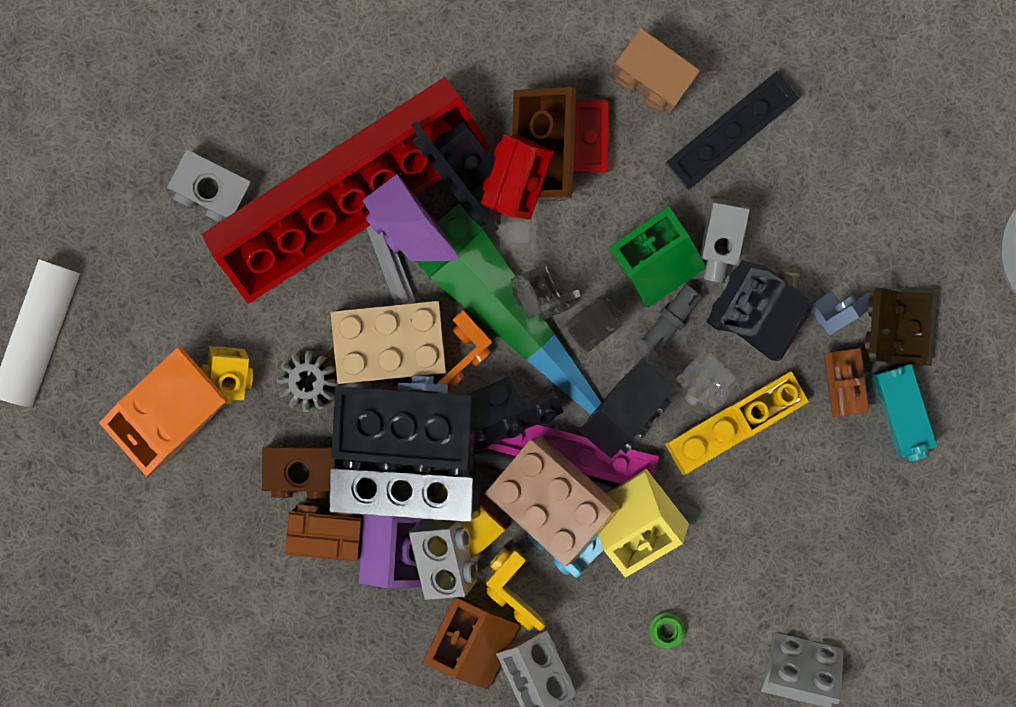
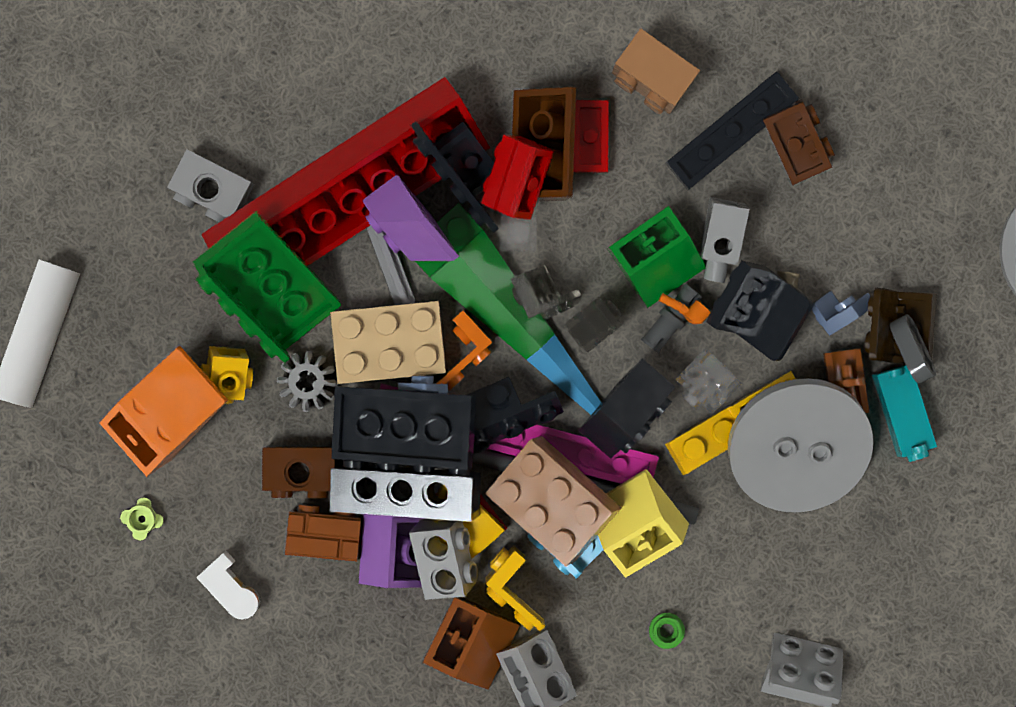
(131, 519): none -> yellowish green plate
(229, 591): none -> white leg
(265, 285): none -> green bracket
(694, 314): none -> orange hand
(798, 141): none -> reddish brown bracket
(800, 445): none -> light grey plate
(912, 349): none -> dark grey beam

